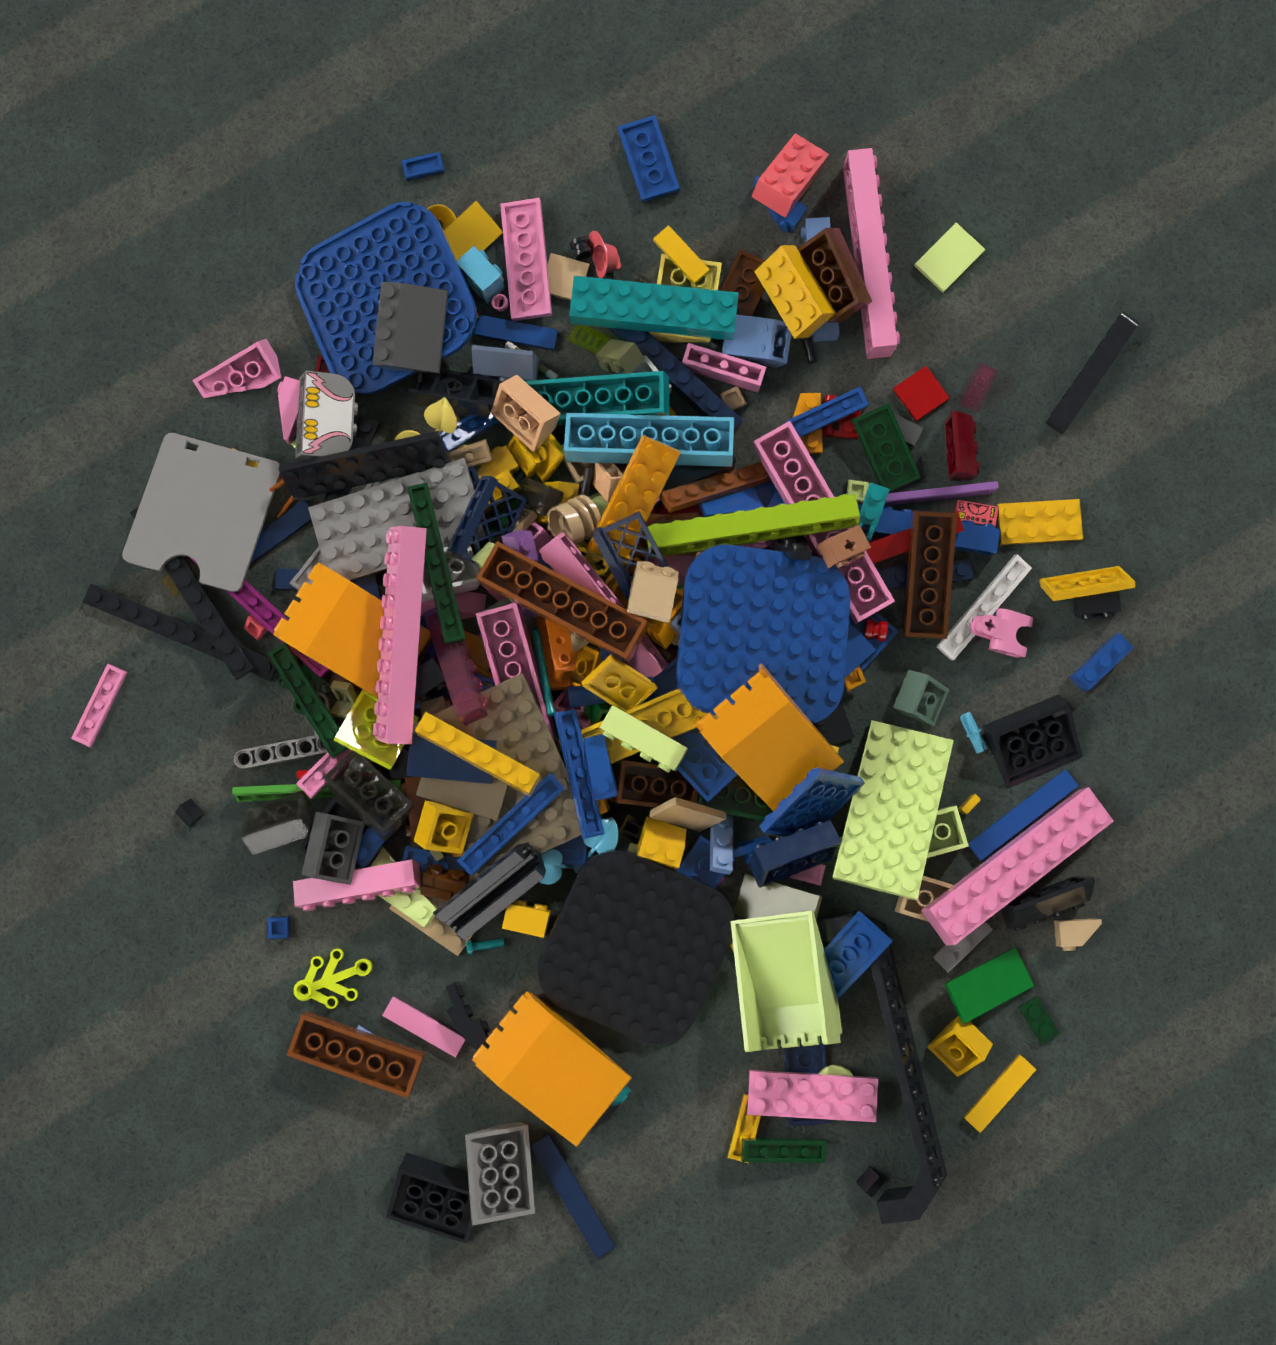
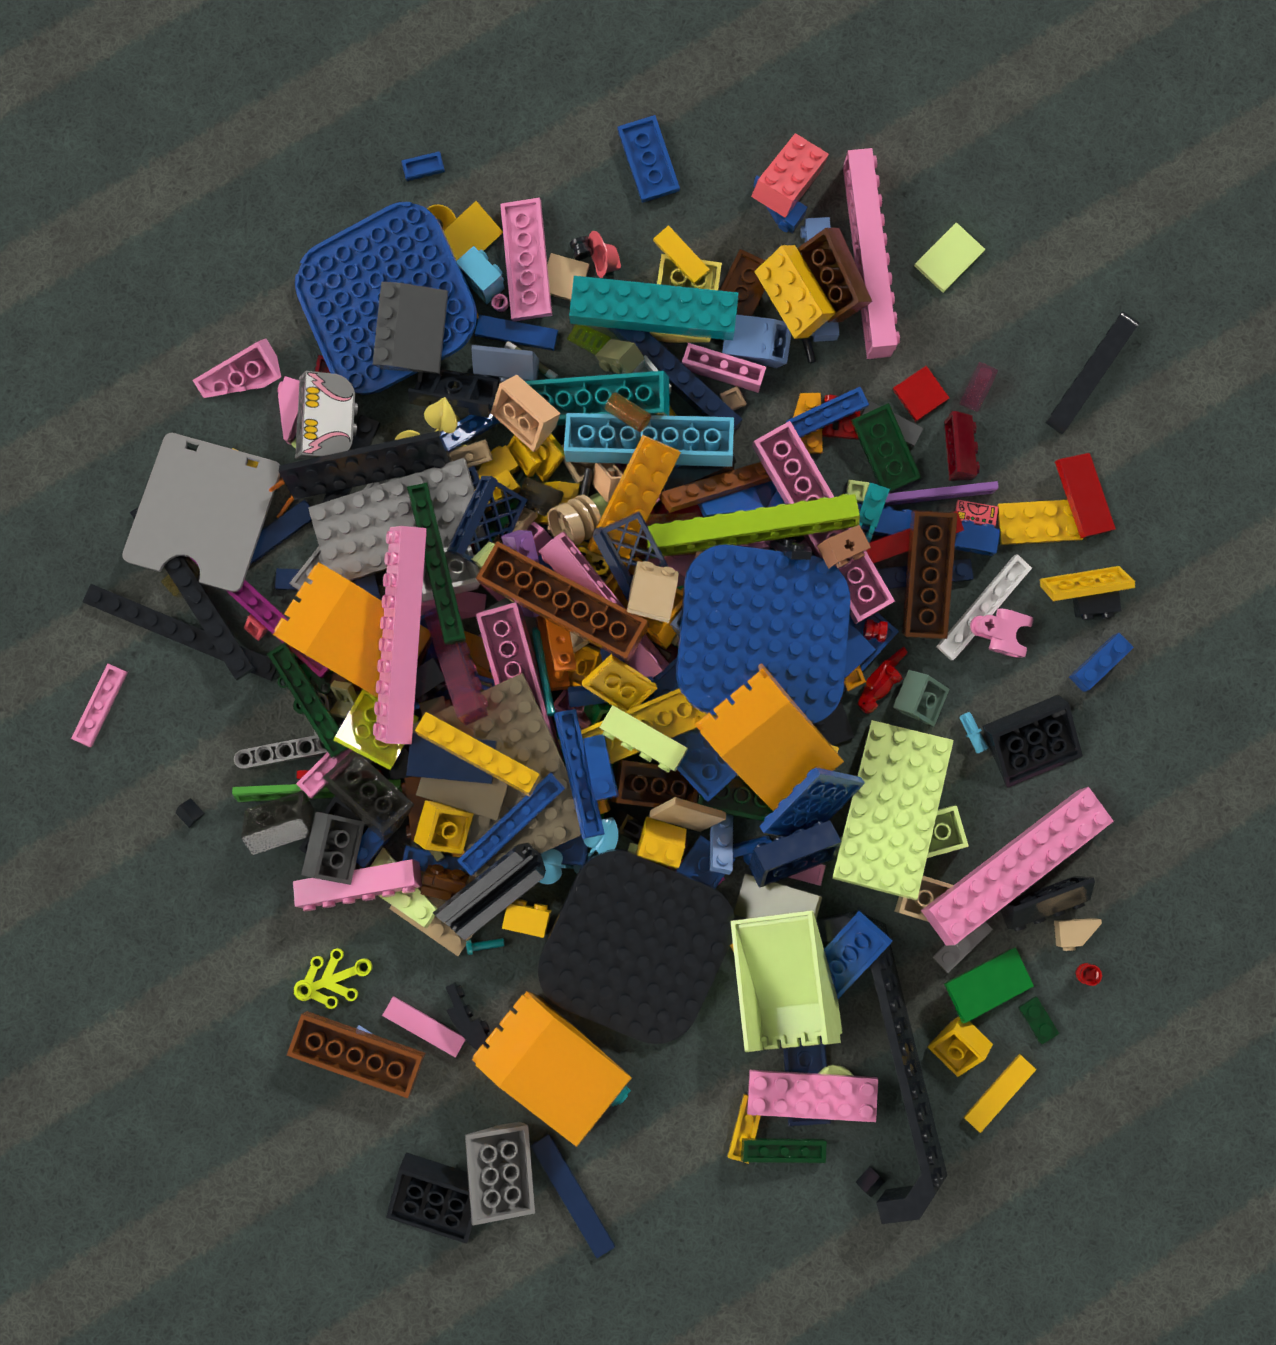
(278, 927): blue tile -> none
(627, 412): none -> clear orange pin
(881, 682): none -> red animal
(969, 804): yellow tile -> none
(1022, 814): blue tile -> none
(1085, 495): none -> red tile
(1092, 974): none -> red wheel

